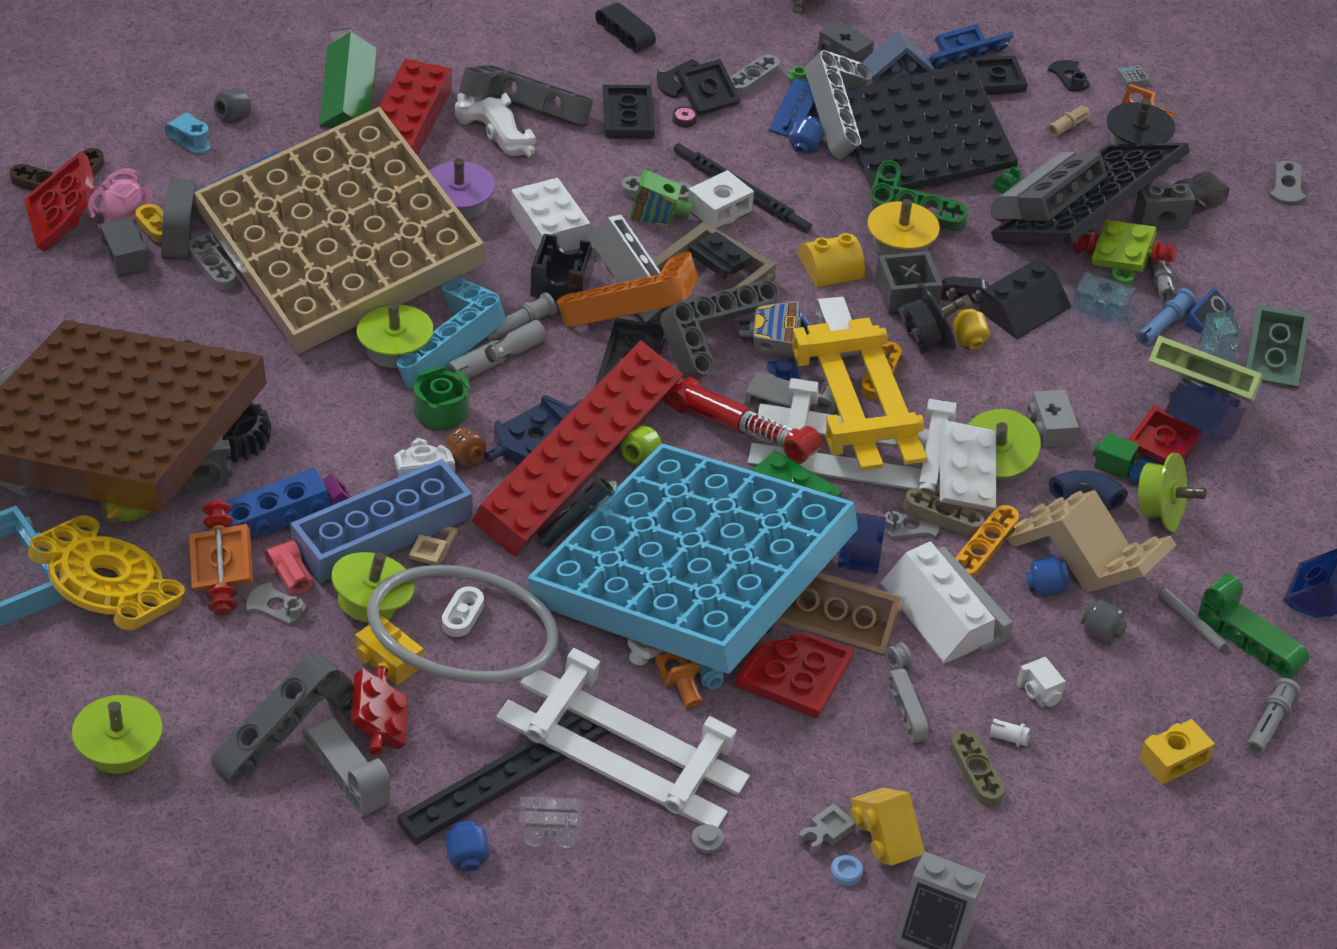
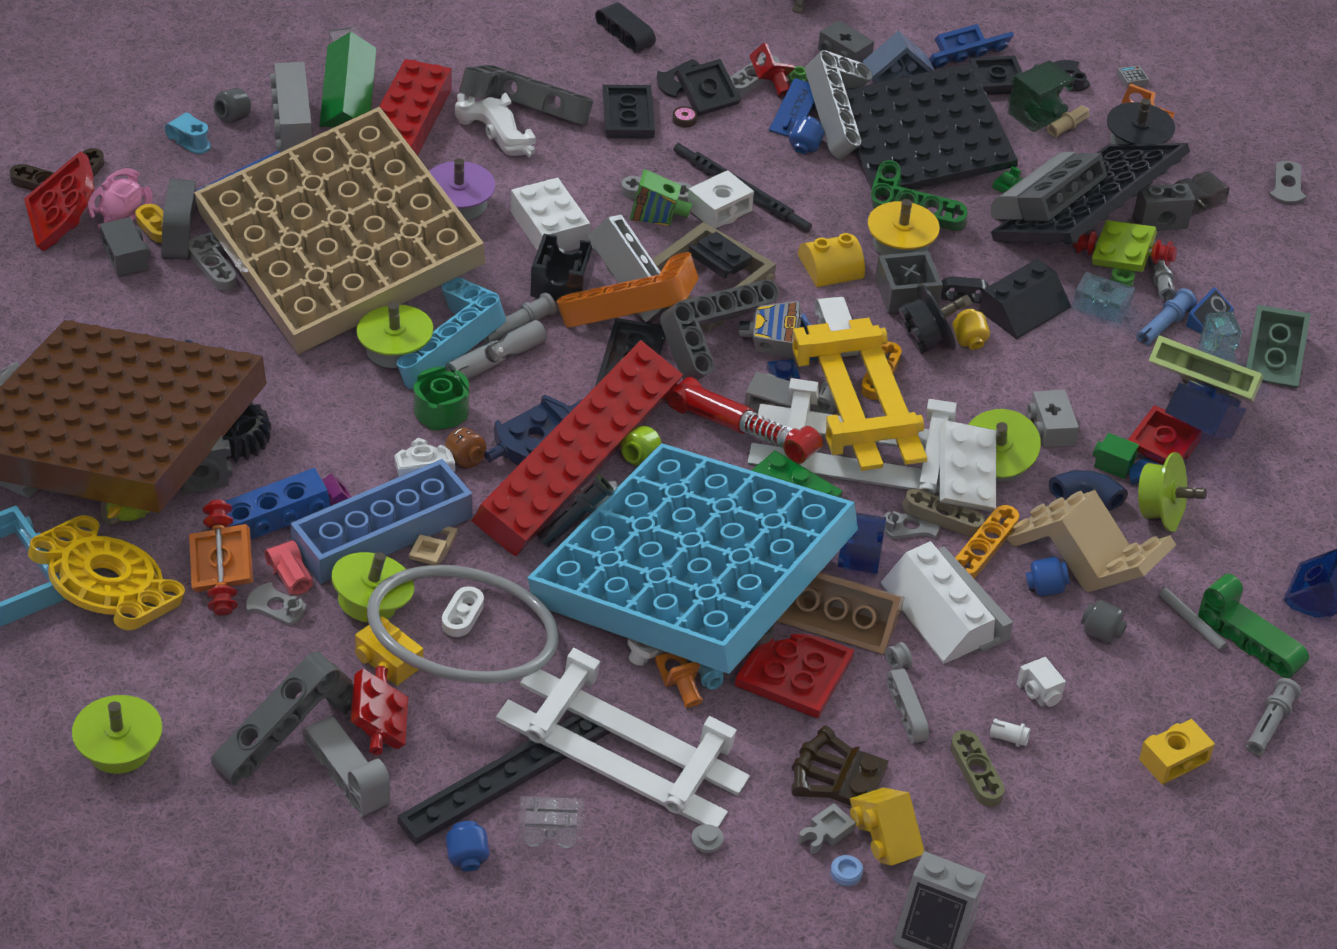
(290, 105): none -> light grey brick
(772, 71): none -> red bracket
(857, 774): none -> dark brown plate
(1036, 95): none -> clear green piece

